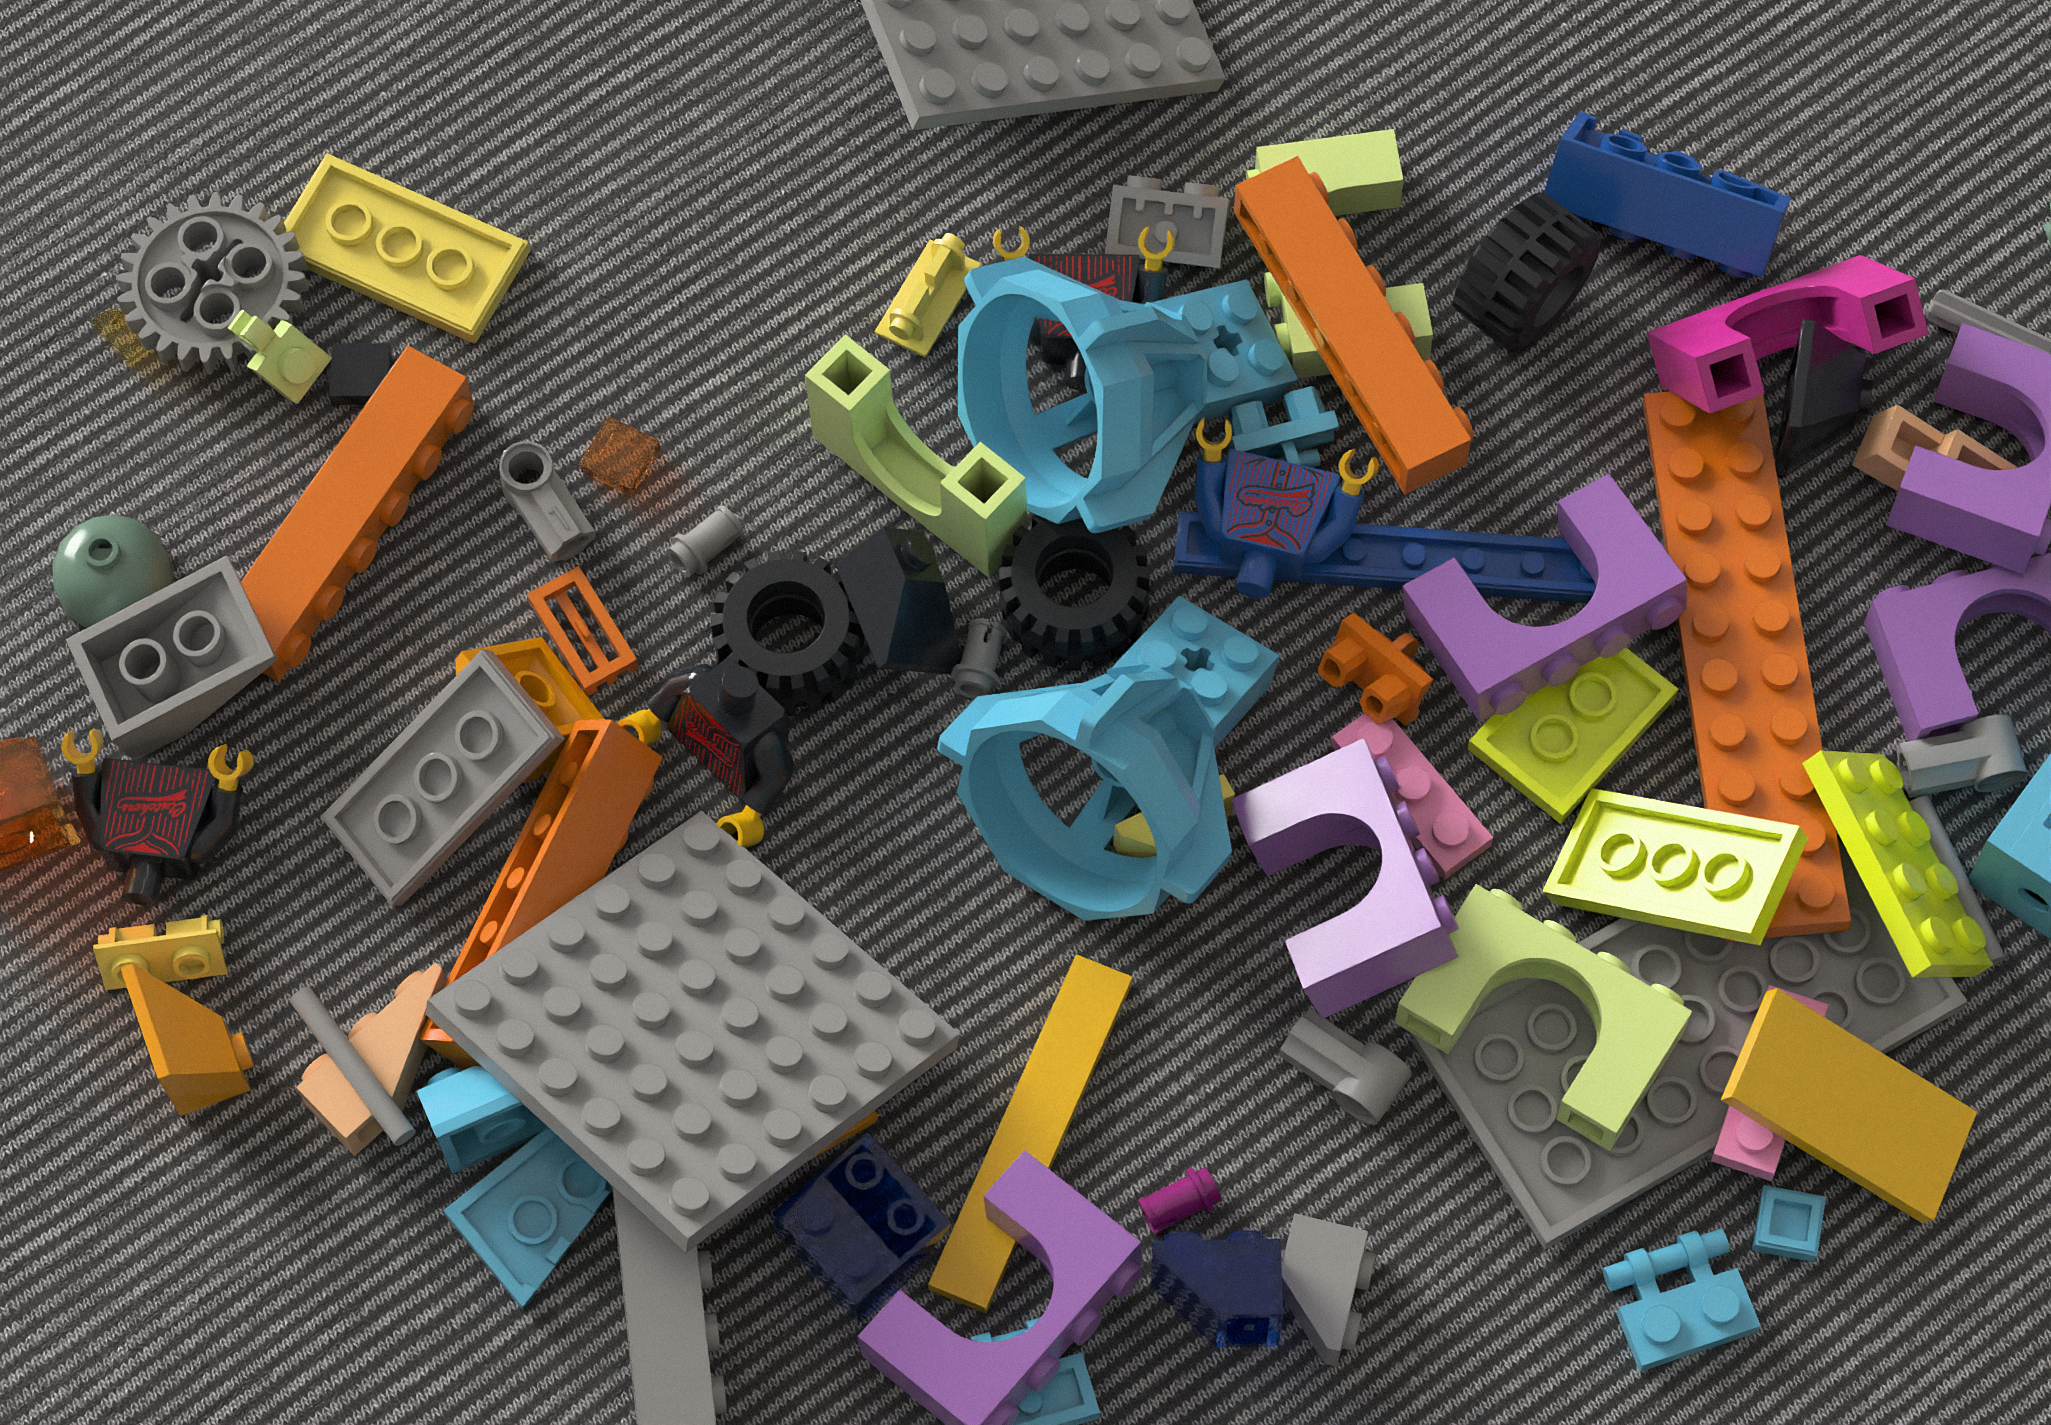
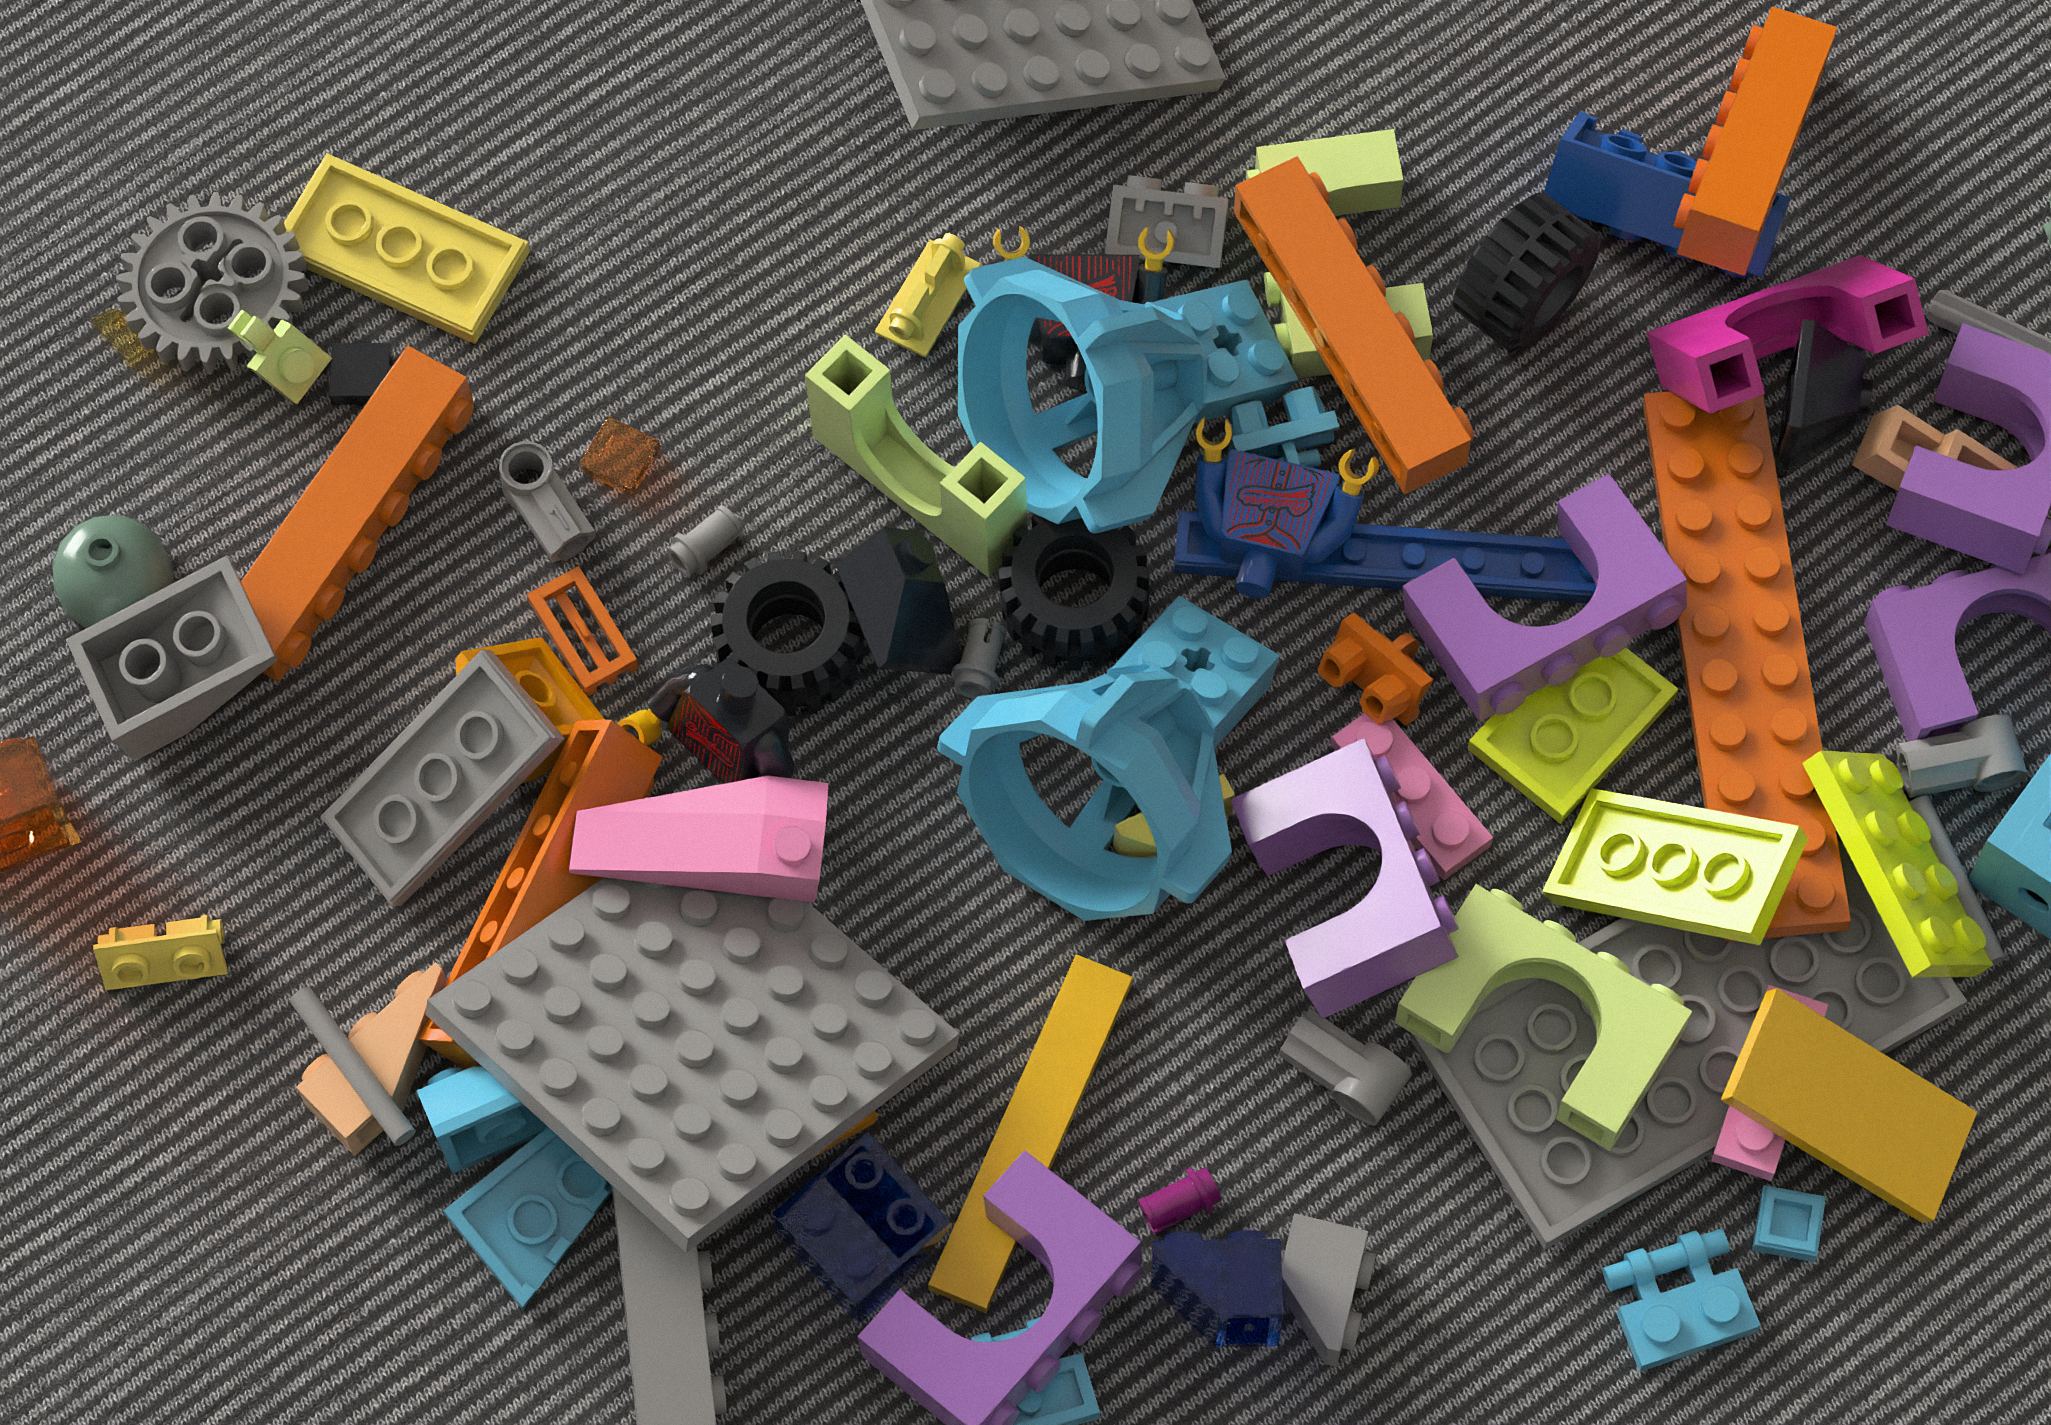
(155, 815): black torso -> none
(187, 1044): light orange slope -> none
(725, 837): none -> bright pink wedge
(1755, 141): none -> orange brick

